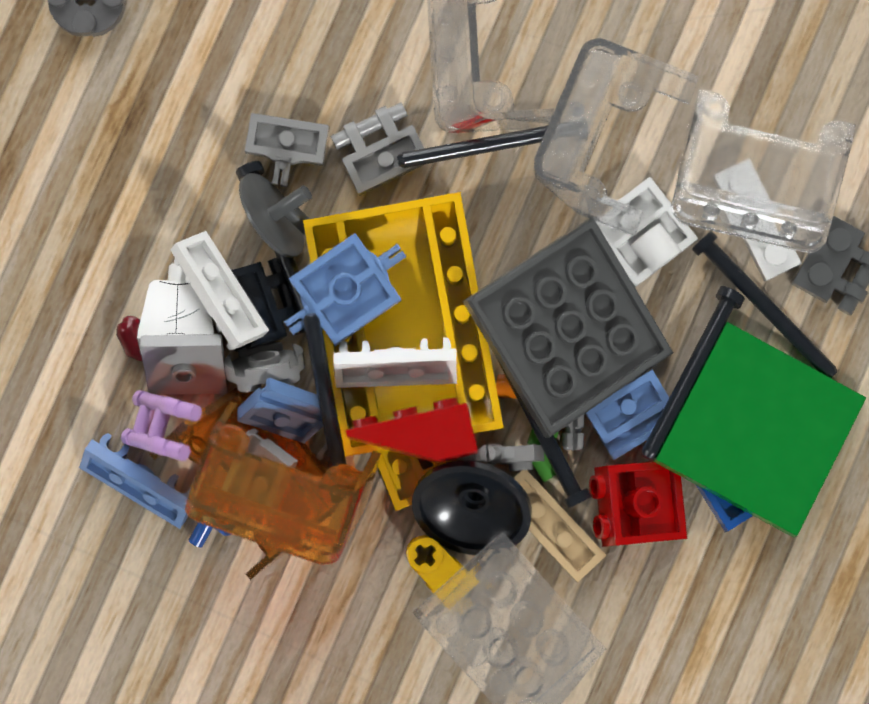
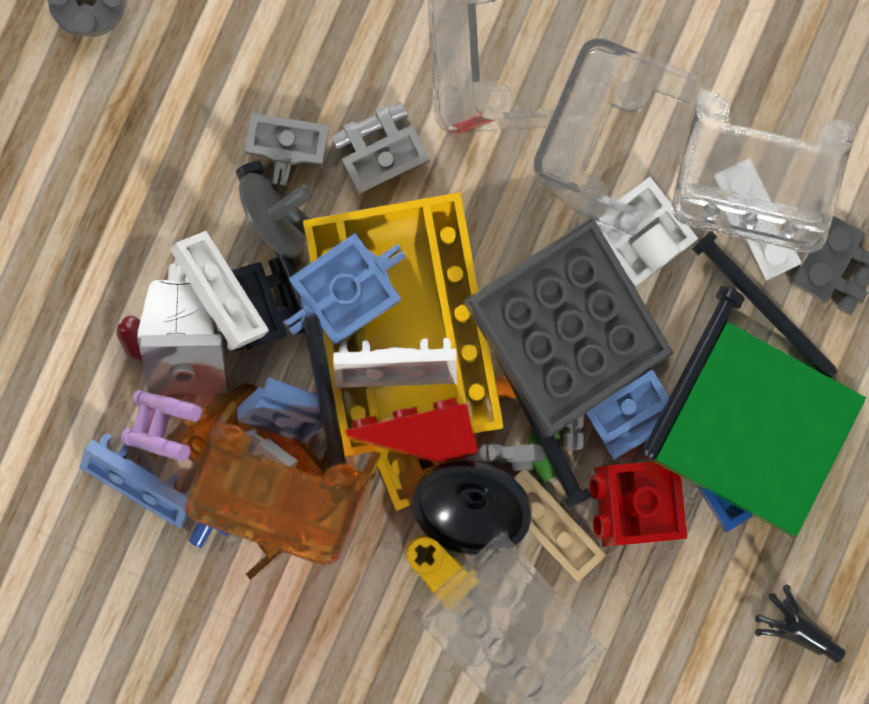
(264, 362): light grey plate -> none
(471, 147): black bar -> none
(799, 628): none -> black piece

